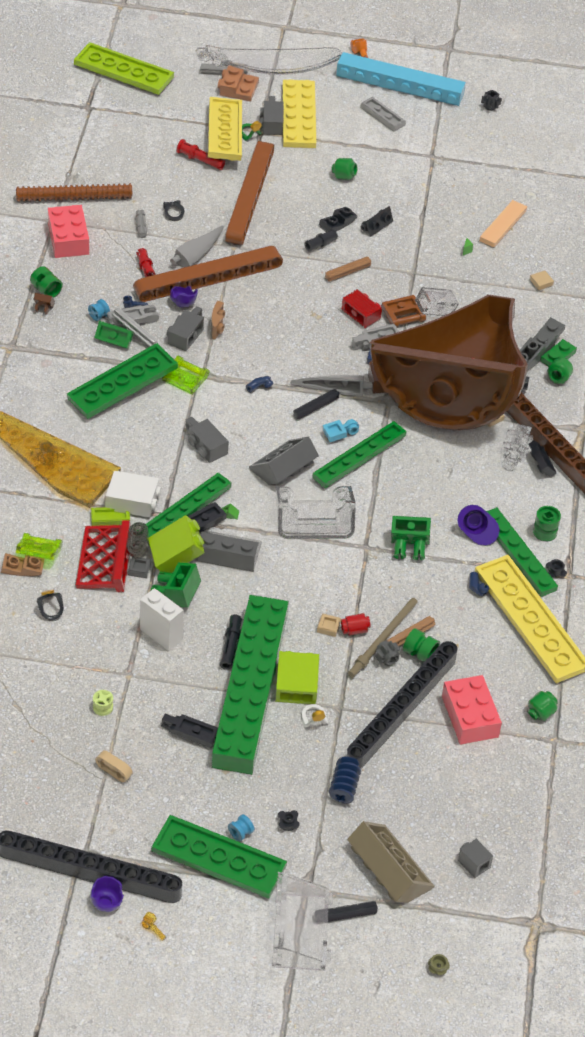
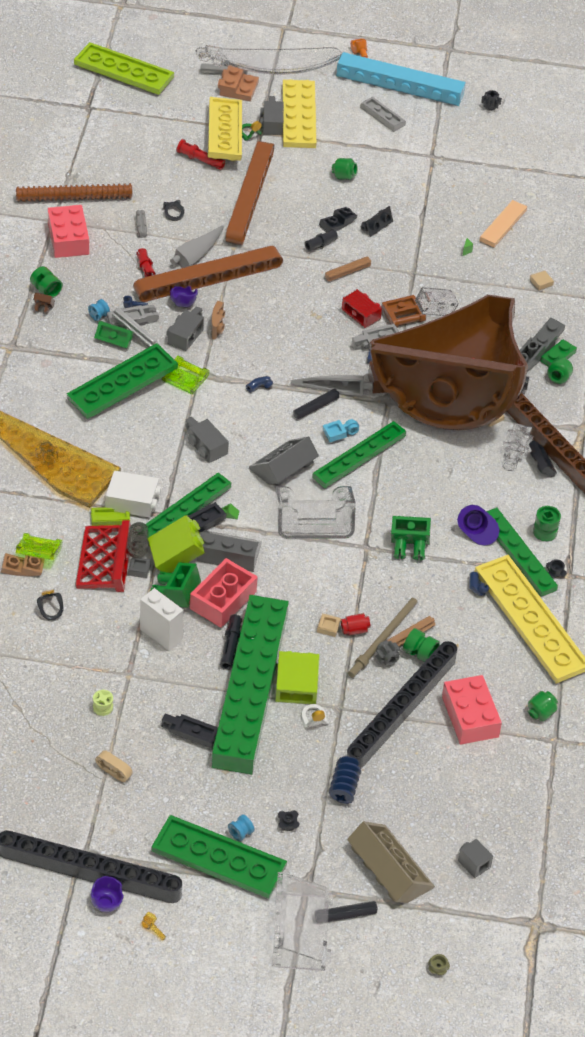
(223, 592): none -> coral brick

